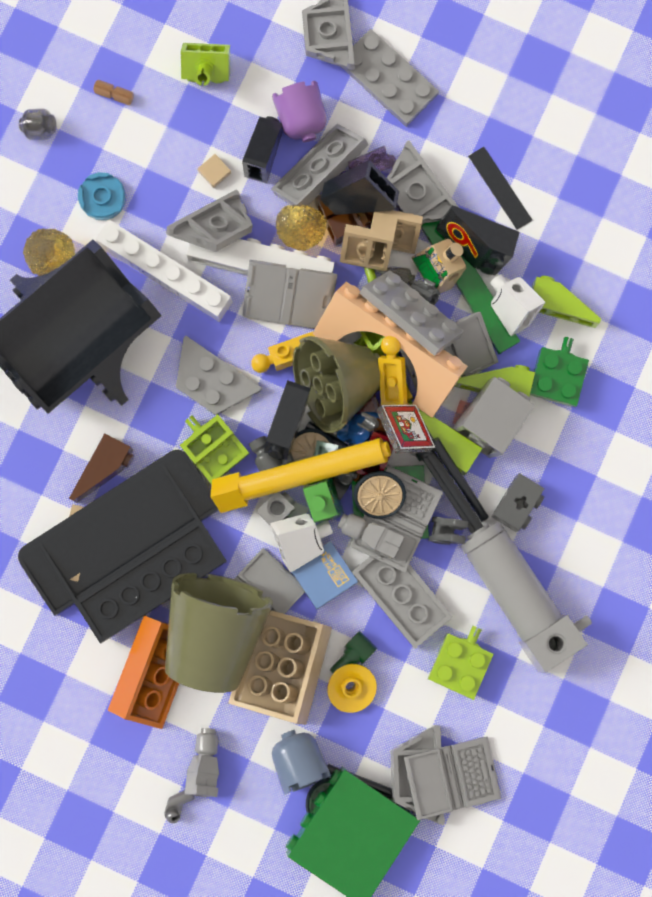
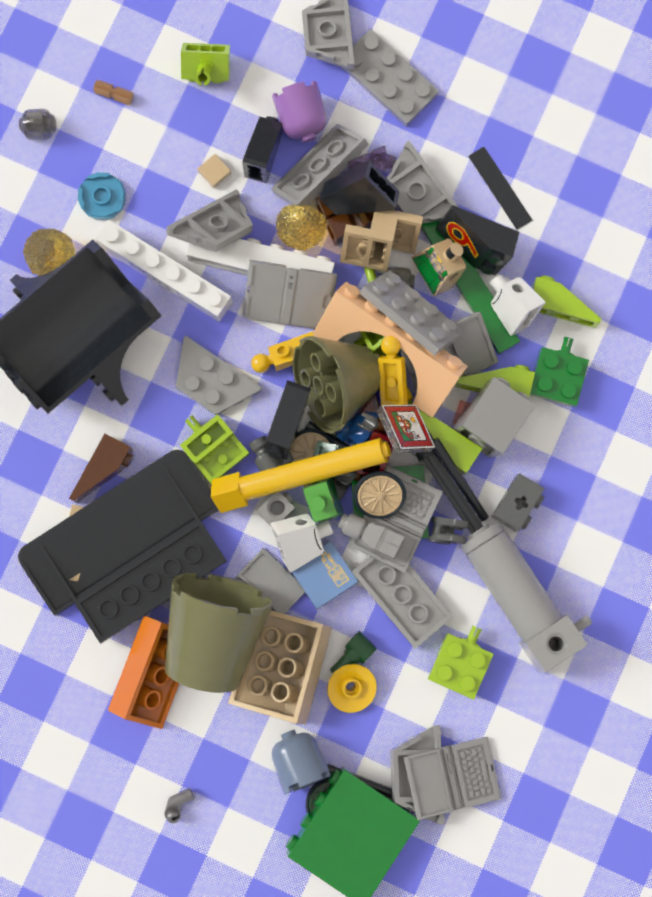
(203, 769): light grey piece -> none
(427, 290): dark grey gear -> none

